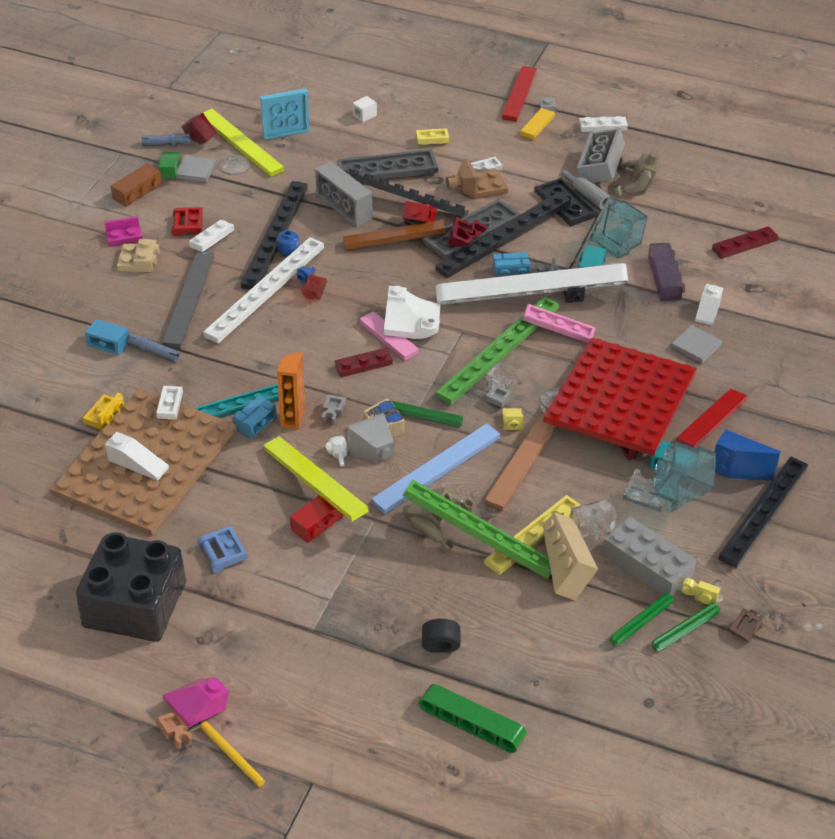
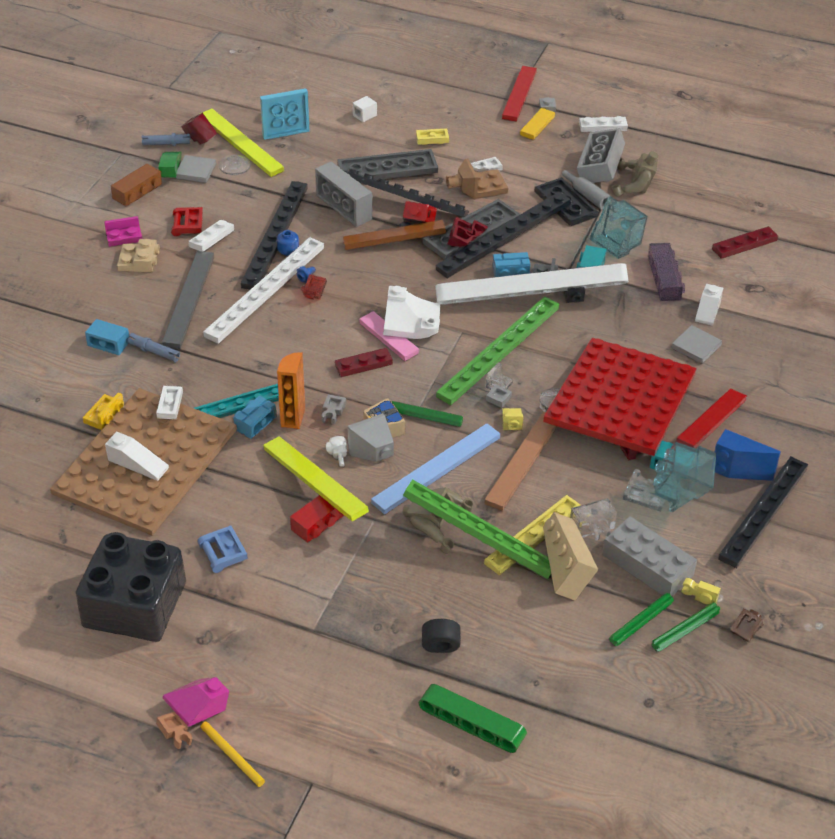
(558, 323): bright pink tile -> none

